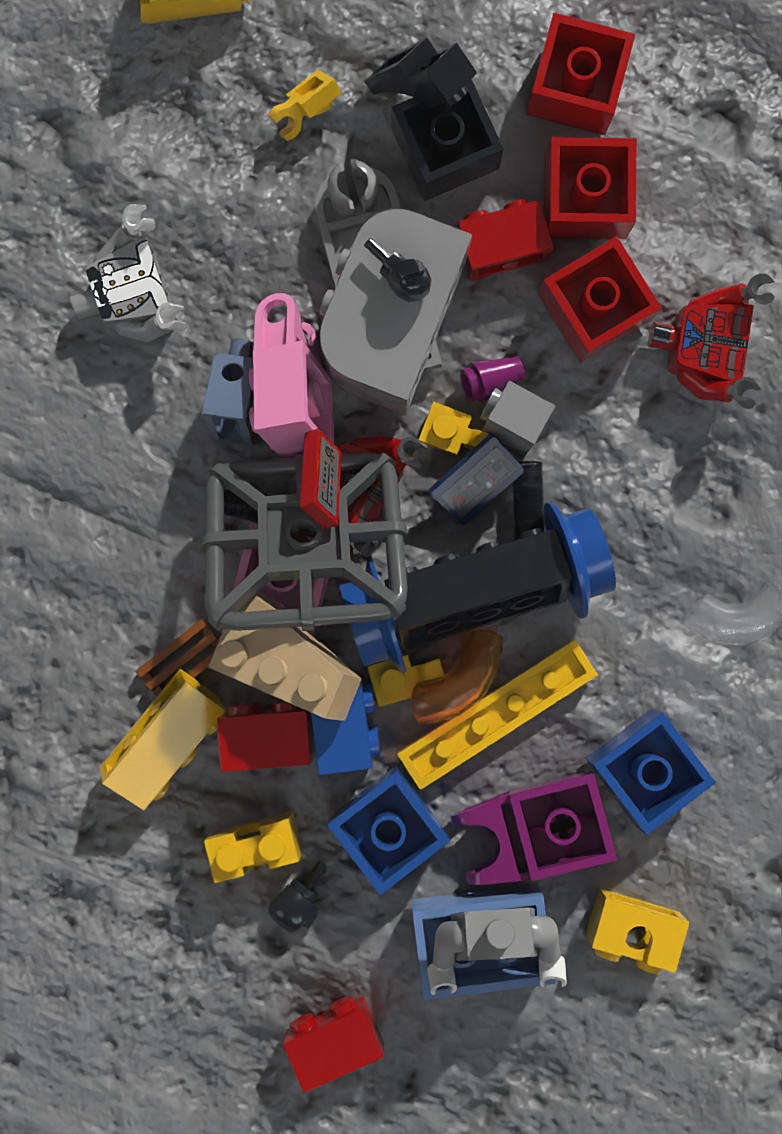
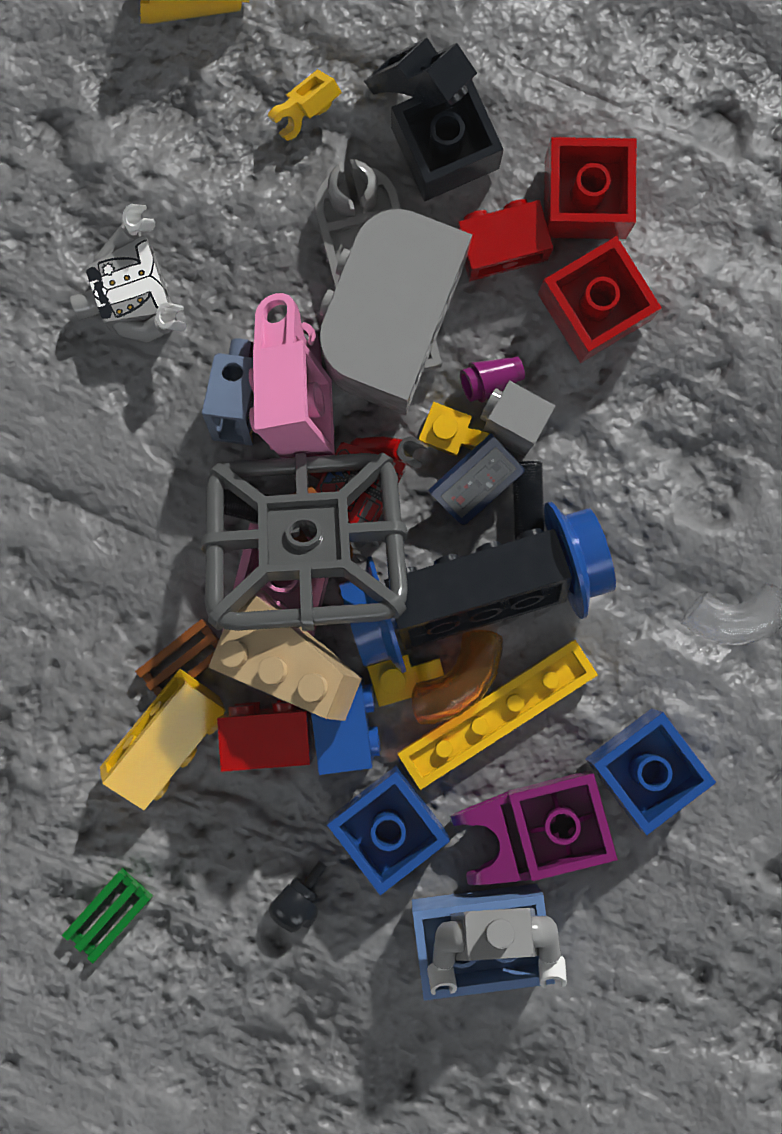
(83, 941): none -> green tile
(275, 845): yellow brick -> none
(320, 479): red tile -> none
(333, 1042): red brick -> none
(405, 276): black piece -> none
(580, 74): red brick -> none
(661, 938): yellow brick -> none
(712, 342): red torso -> none

